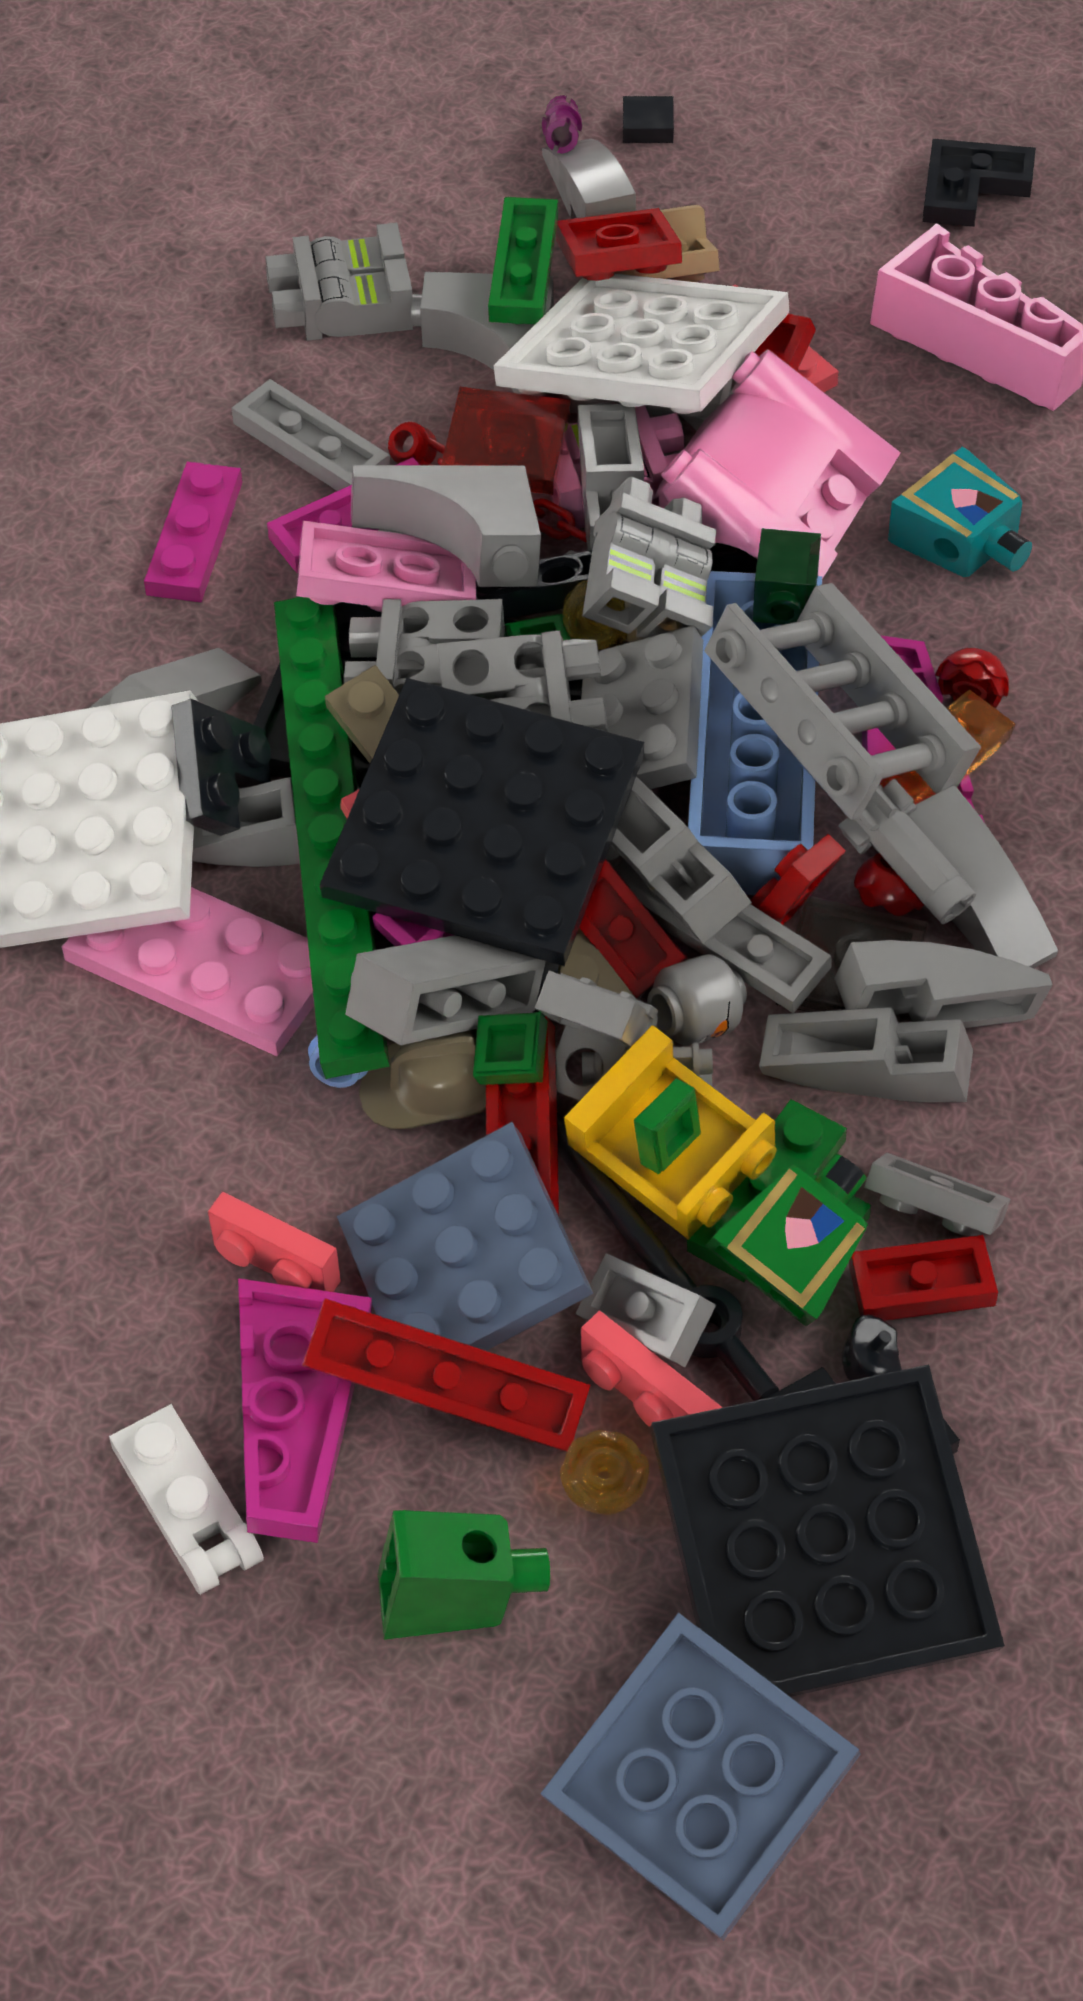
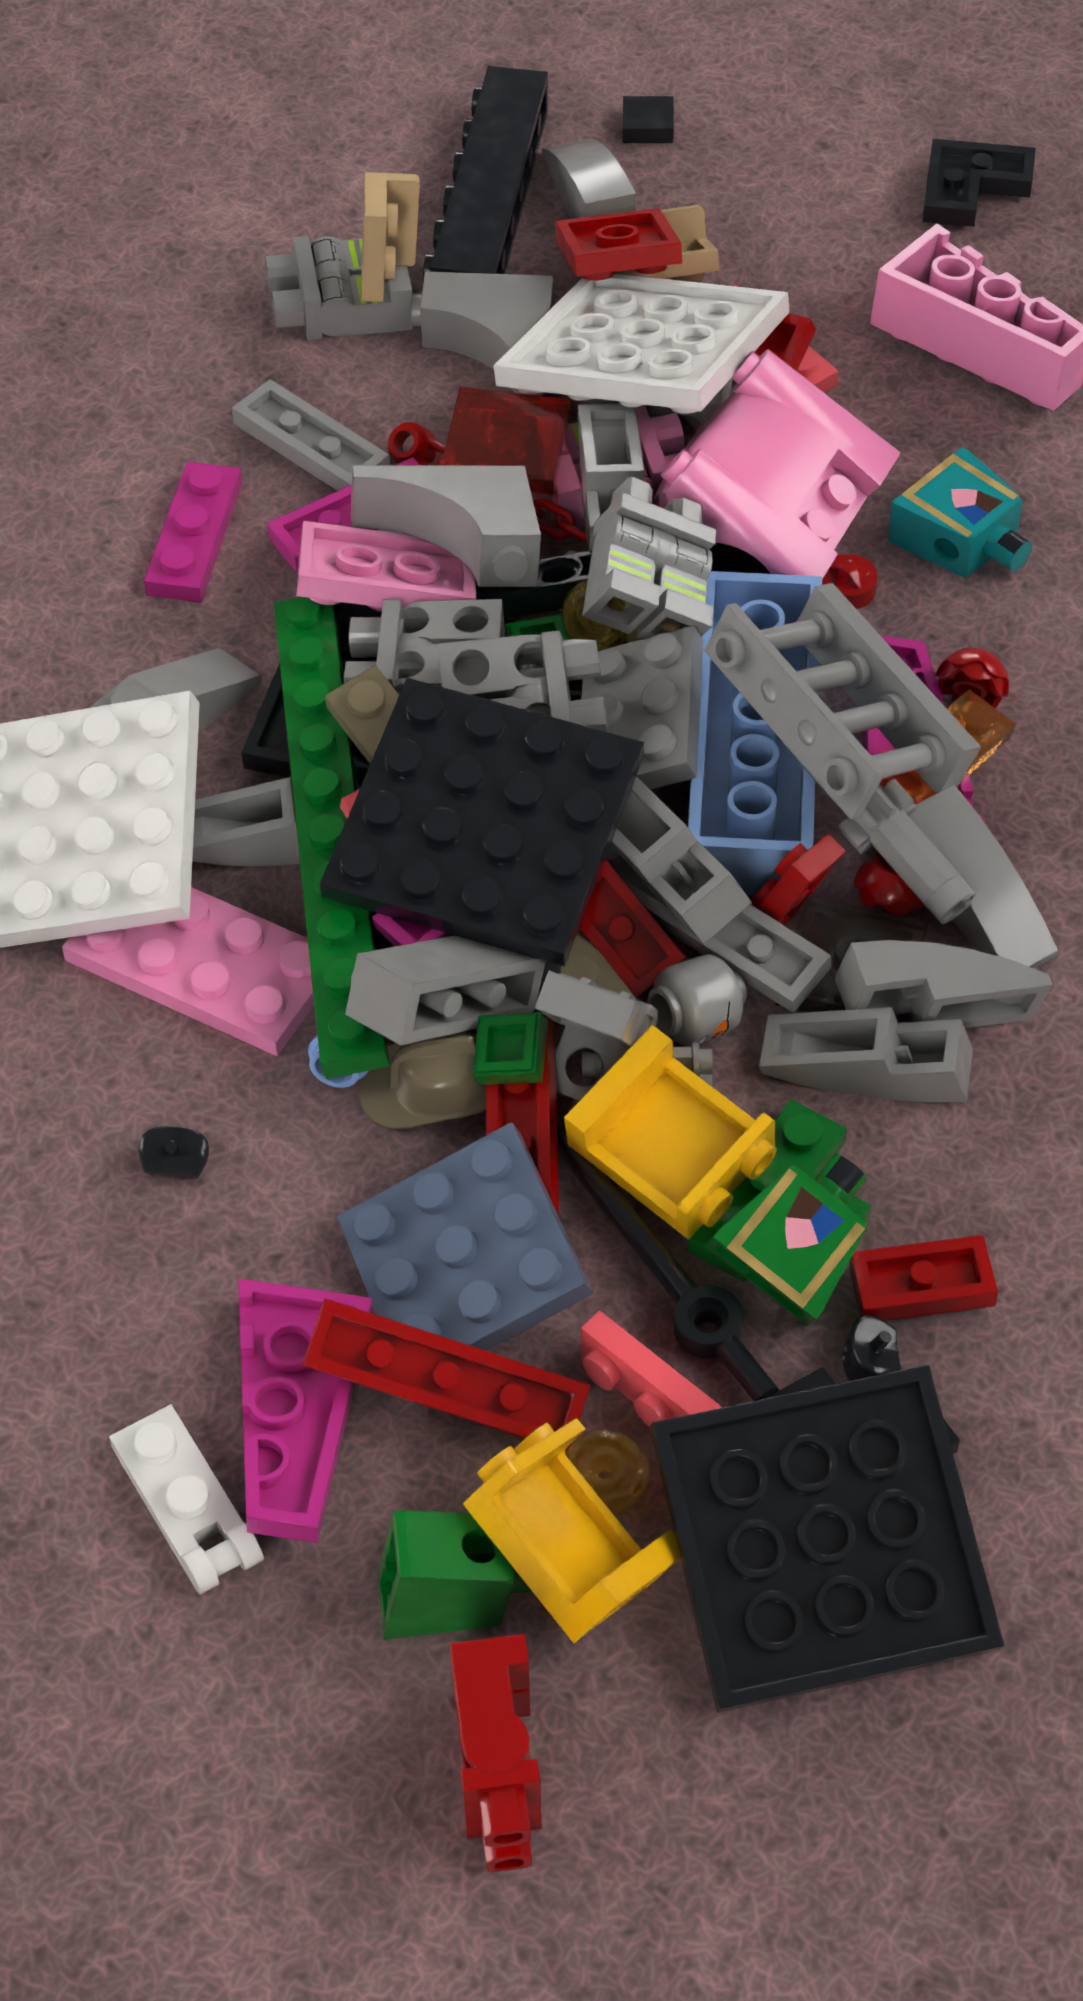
(173, 1151): none -> black piece
(214, 760): black plate -> none
(254, 1237): coral plate -> none
(388, 229): none -> tan bracket
(491, 173): none -> black brick
(497, 1775): none -> red hips
(523, 260): green plate -> none
(561, 124): magenta pin -> none
(563, 1533): none -> yellow panel
(648, 1308): light grey plate -> none
(667, 1126): green tile -> none
(701, 1775): sand blue plate -> none
(785, 574): dark green window -> none
(853, 578): none -> red tile
(911, 1186): light grey plate -> none

